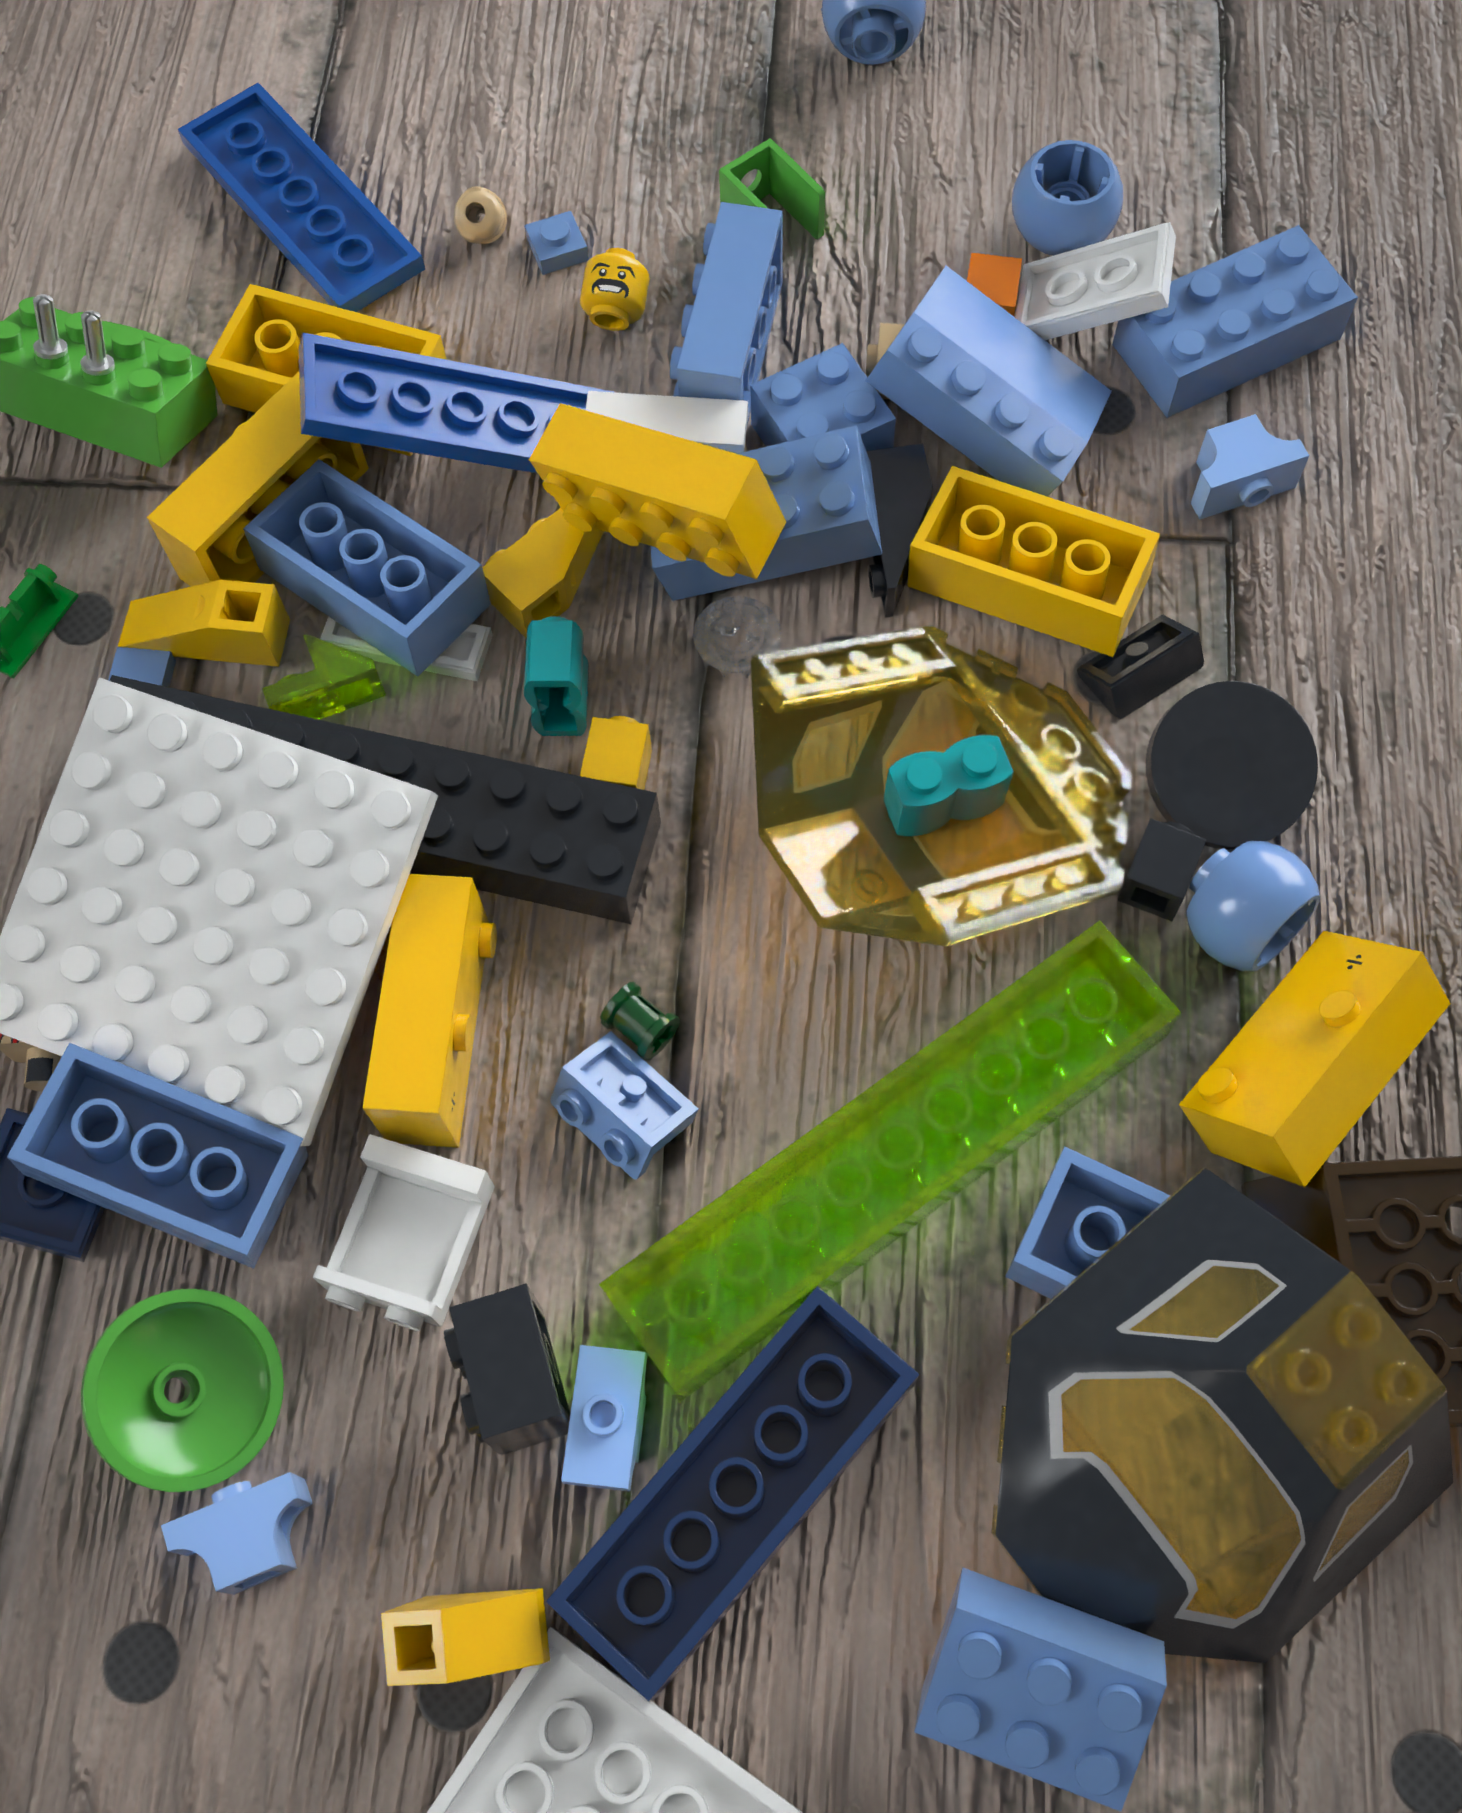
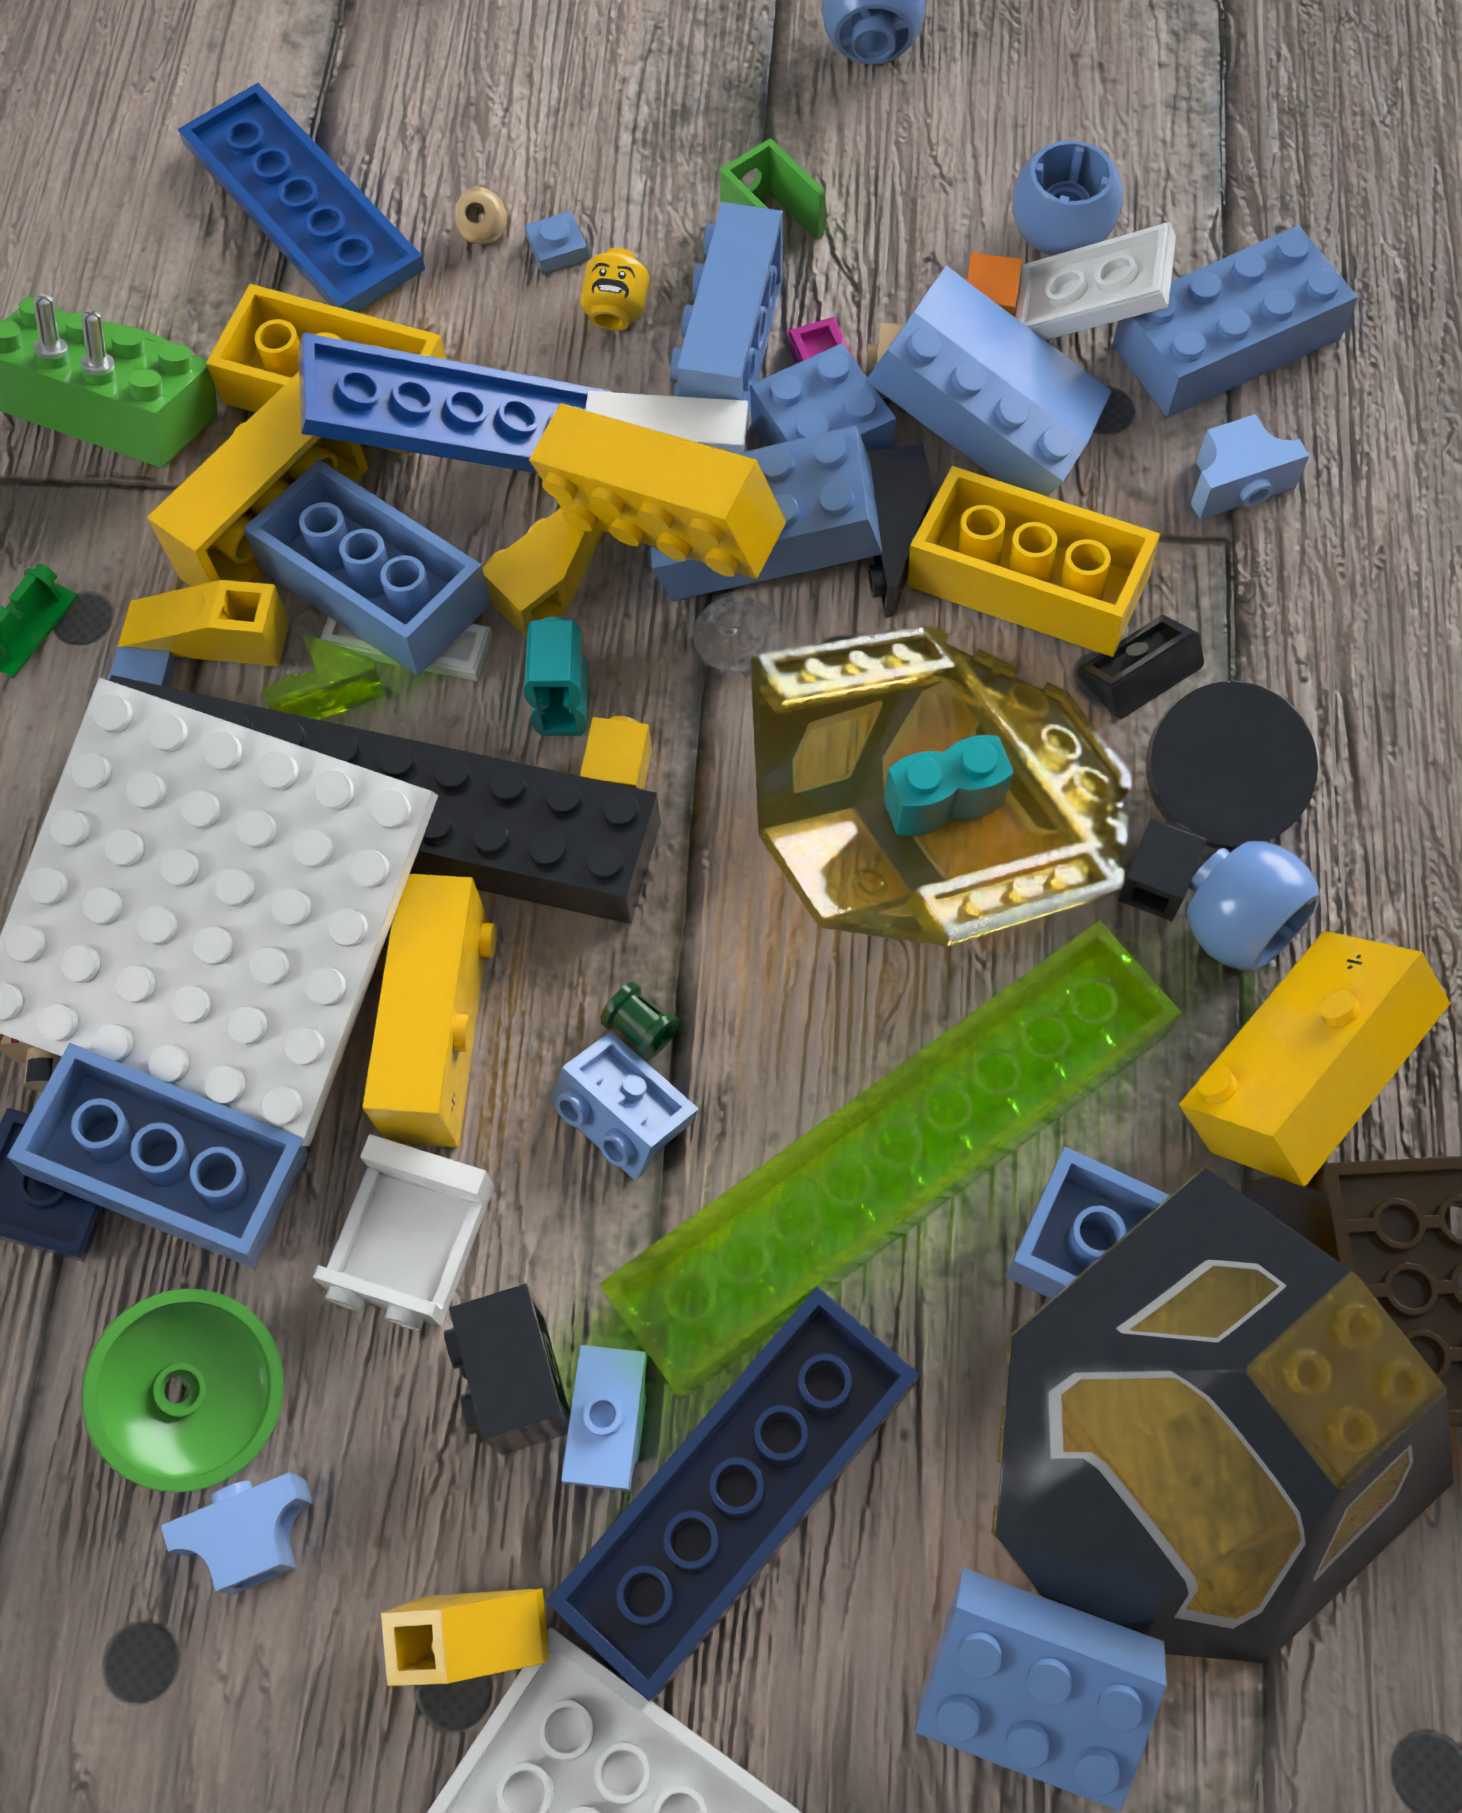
(814, 339): none -> dark pink tile

